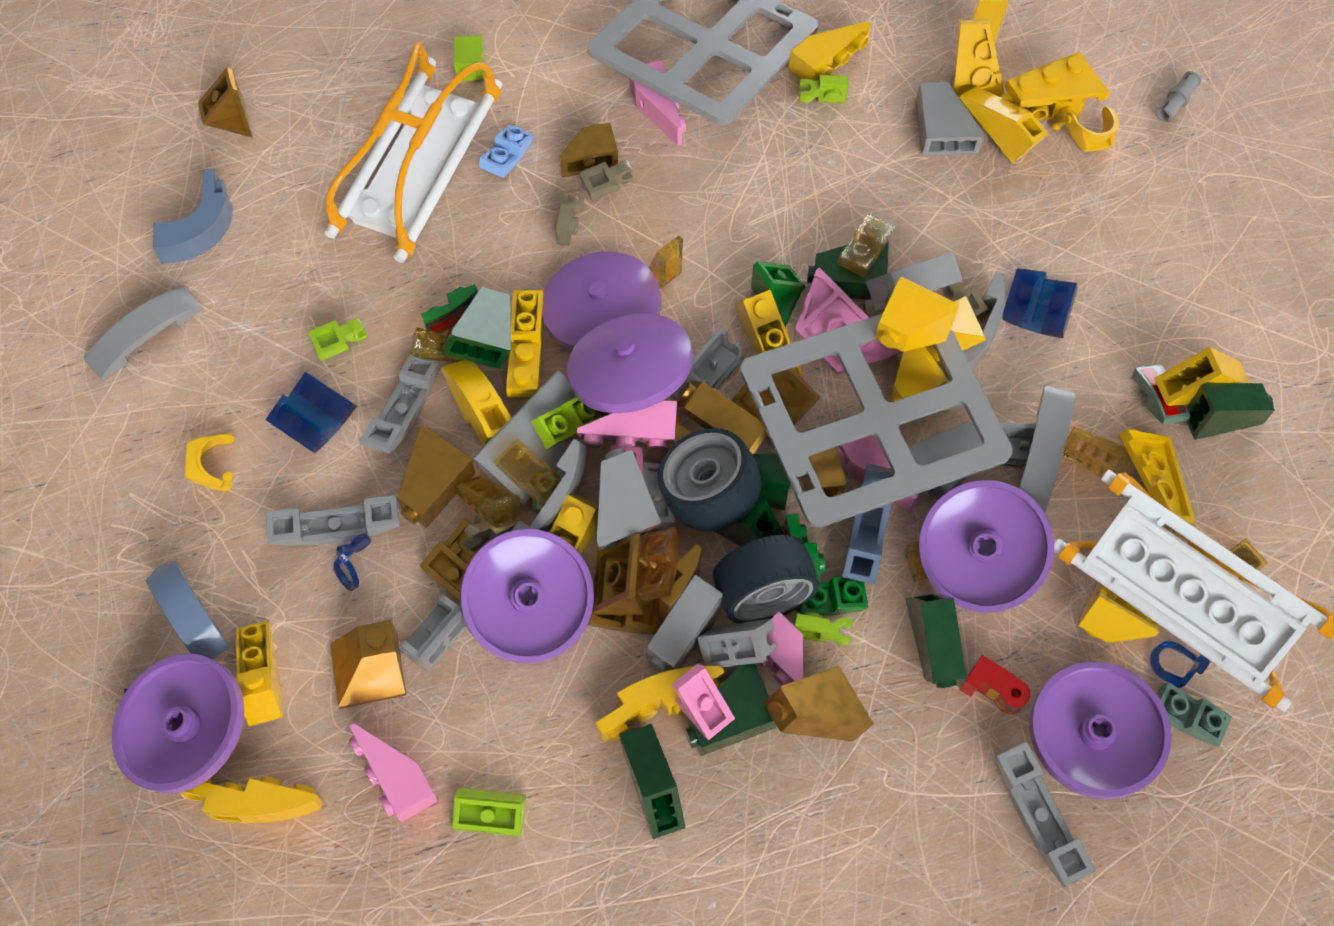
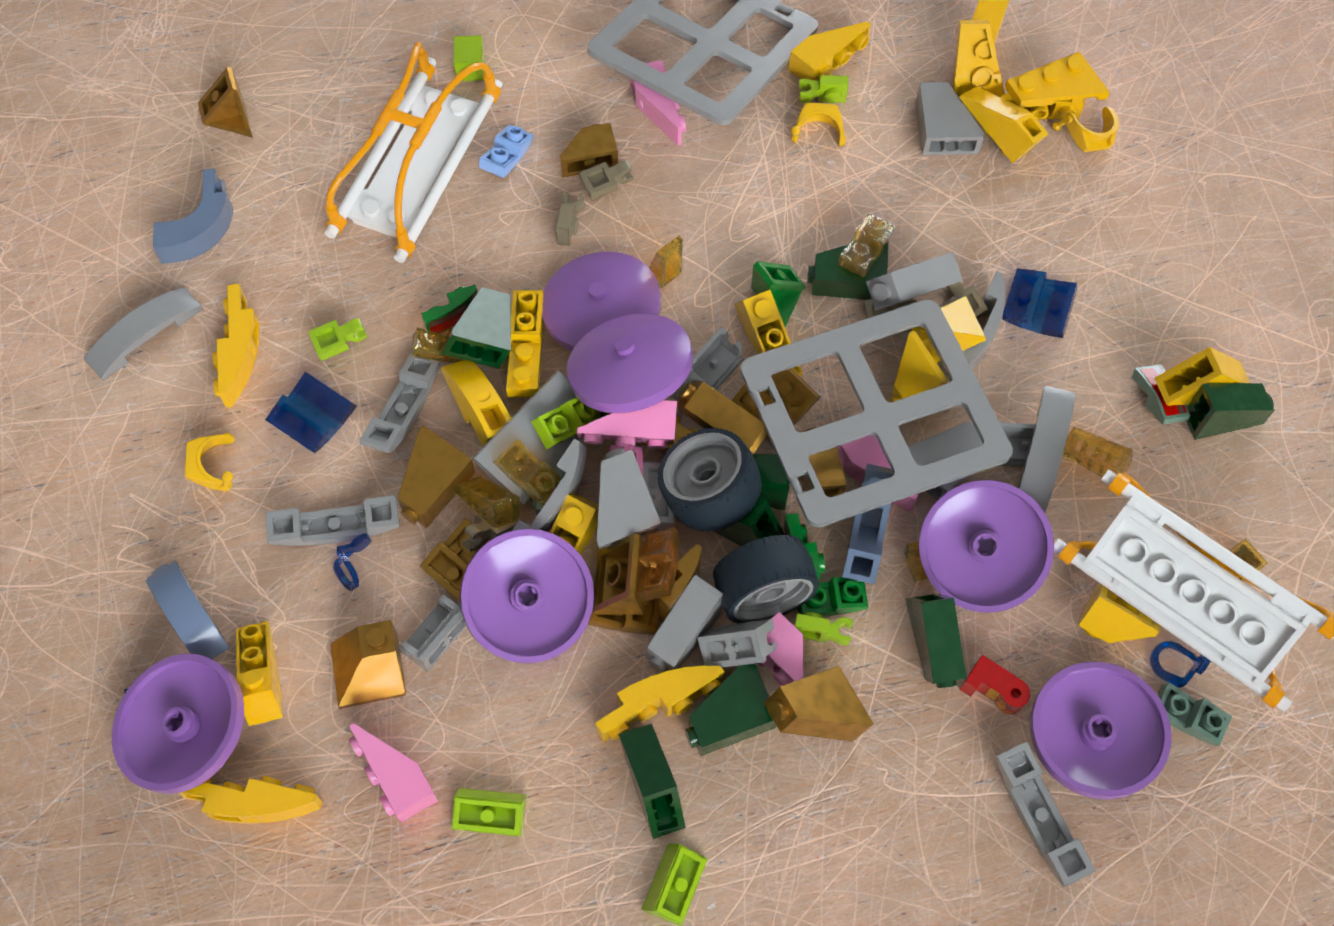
(238, 349): none -> yellow slope
(674, 883): none -> lime slope
(702, 701): bright pink slope -> none
(820, 112): none -> yellow helmet
(830, 309): bright pink wing -> none
(915, 317): yellow slope -> none
(1159, 471): yellow wing -> none
(1178, 96): light grey pin -> none

